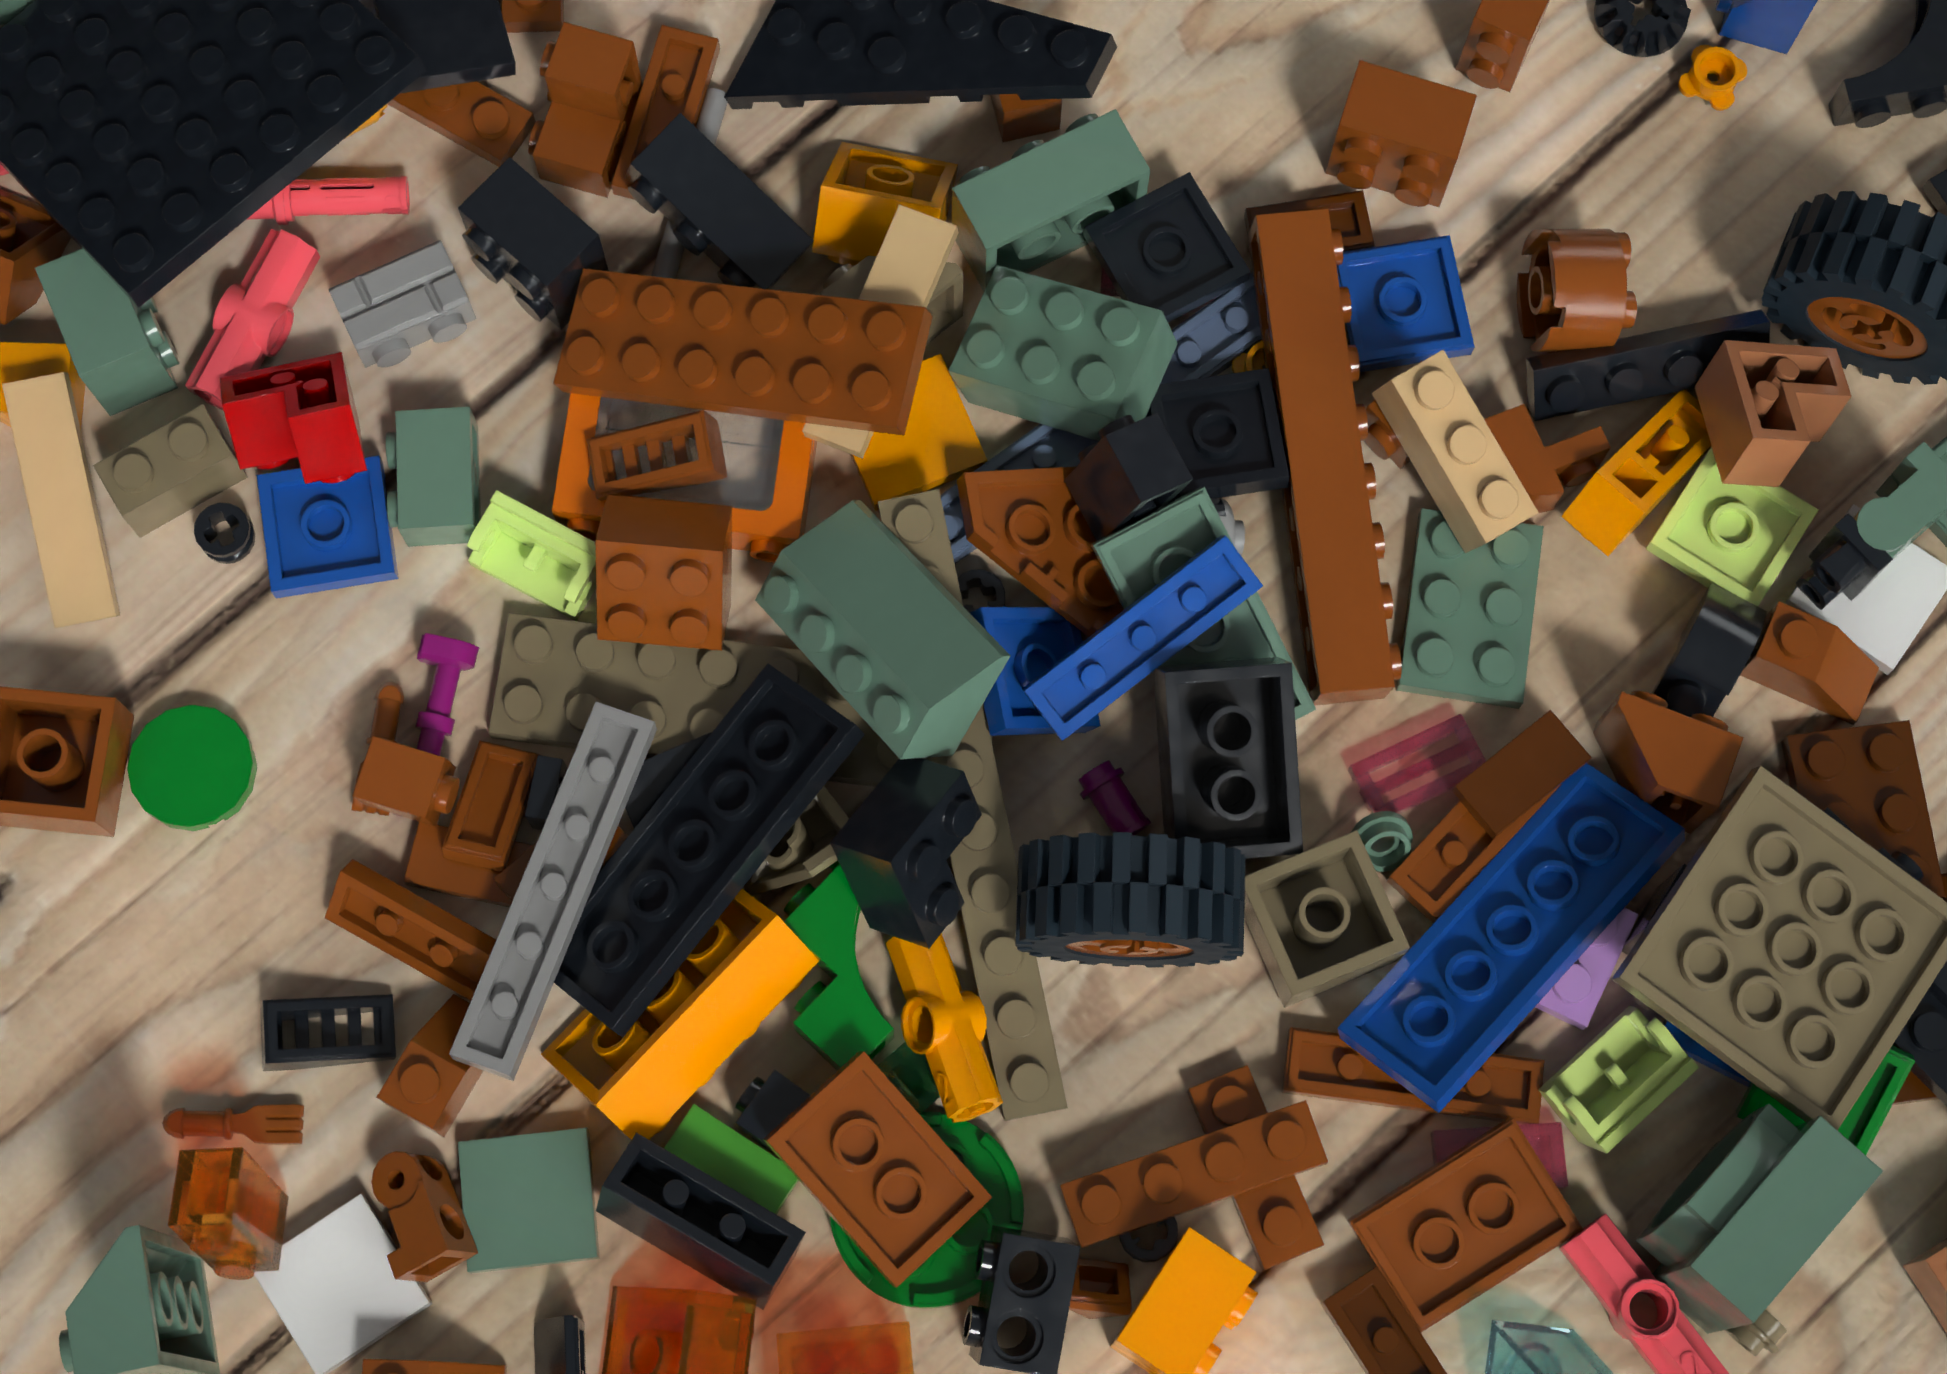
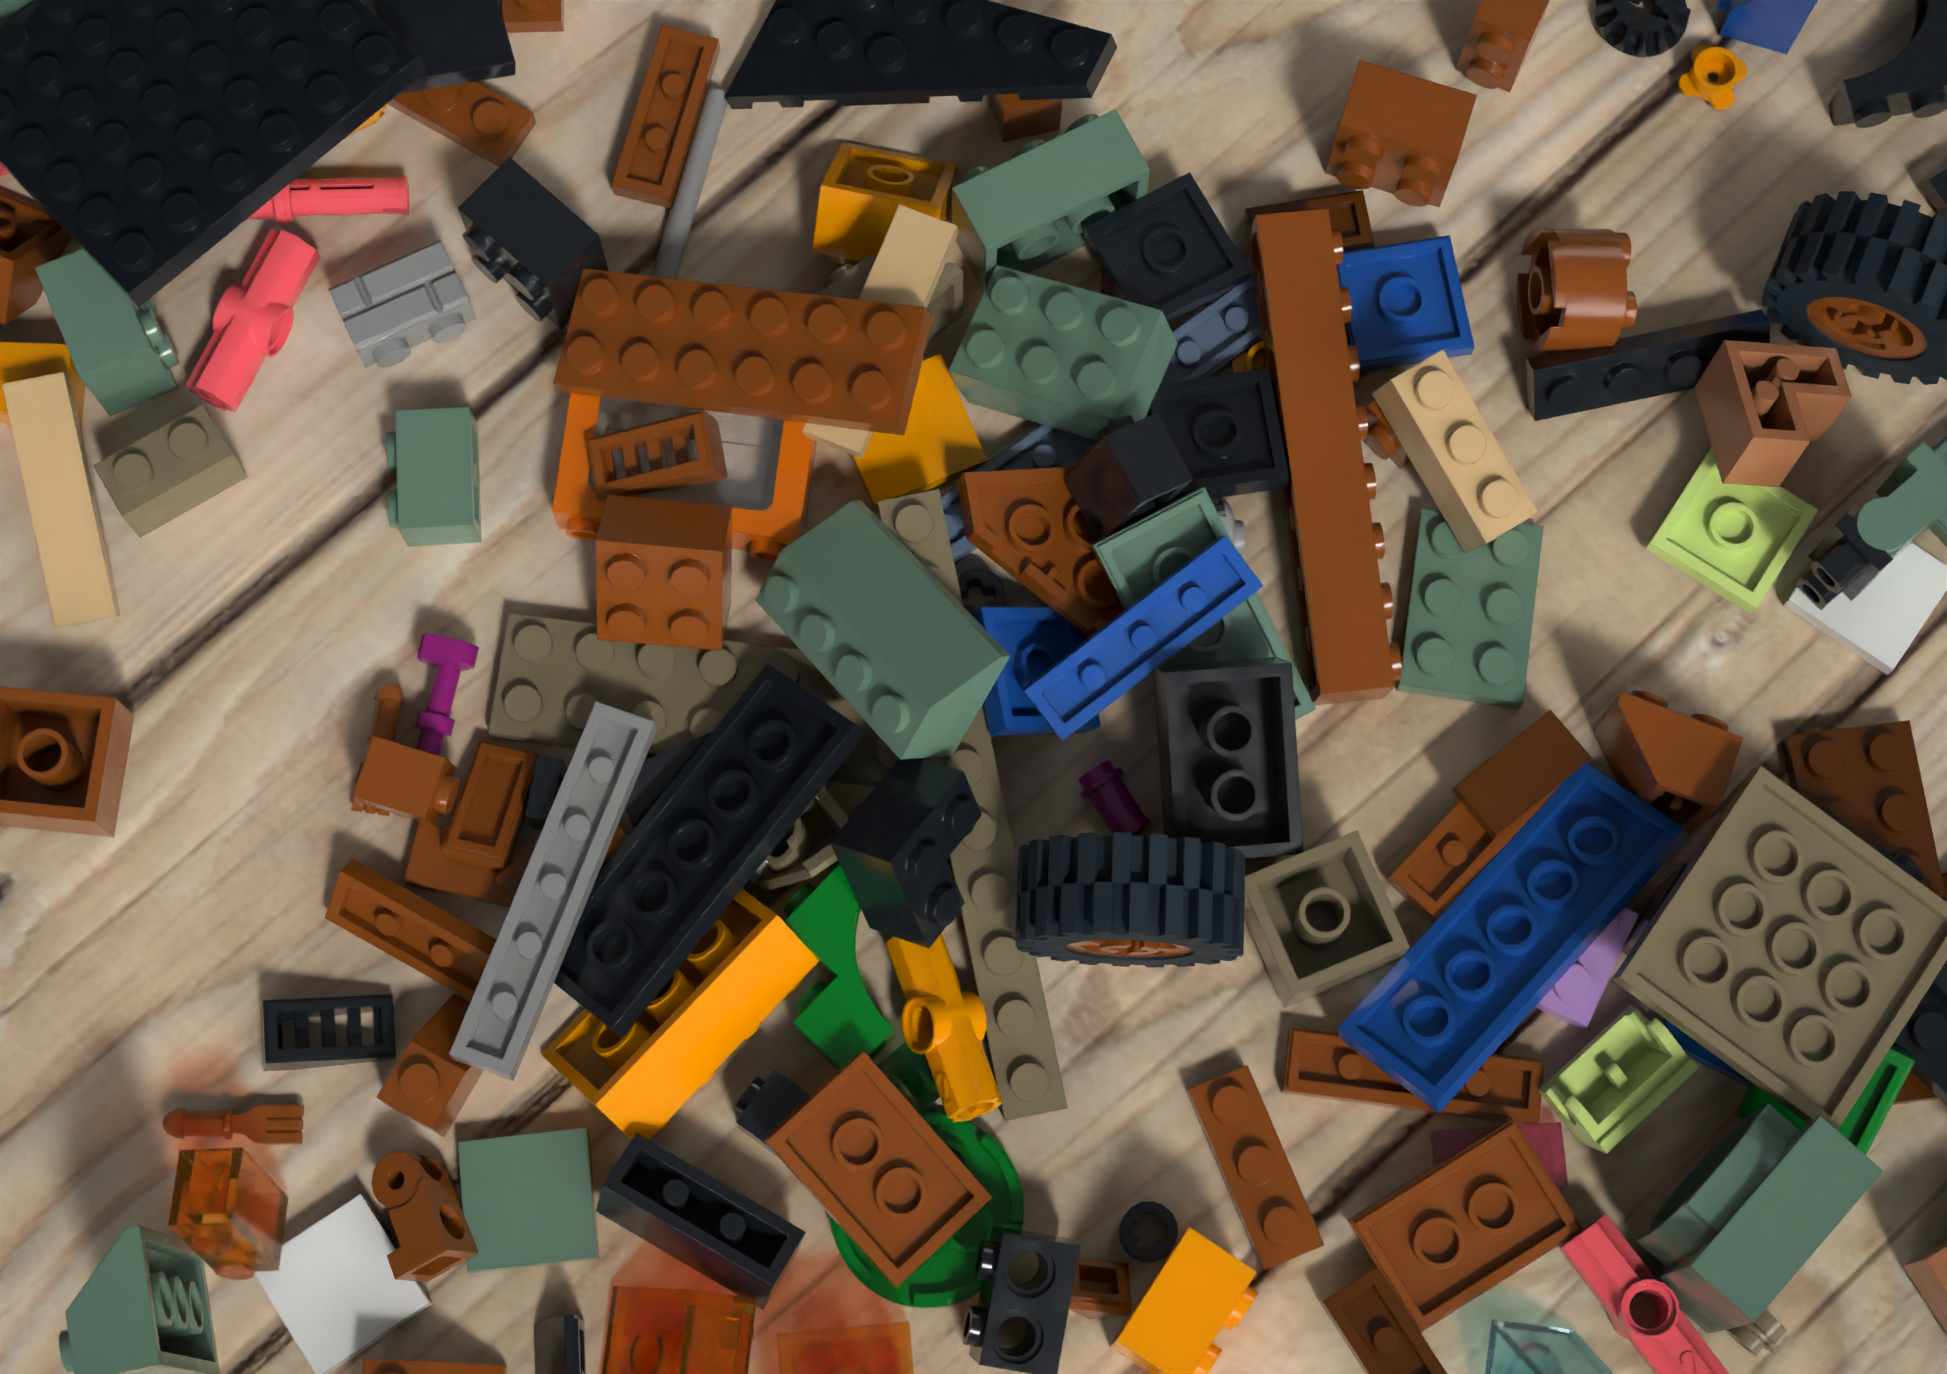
(192, 767): green tile -> none
(205, 532): black bush -> none
(293, 413): red brick -> none
(326, 532): blue plate -> none
(535, 555): yellowish green hinge -> none
(592, 97): dark orange brick -> none
(715, 207): black brick -> none
(732, 1159): bright green tile -> none
(1193, 1174): dark orange plate -> none
(1372, 792): clear pink tile -> none
(1385, 839): sand green plate -> none
(1545, 467): dark orange brick -> none
(1640, 474): light orange slope -> none
(1711, 653): black brick -> none
(1811, 663): dark orange slope -> none

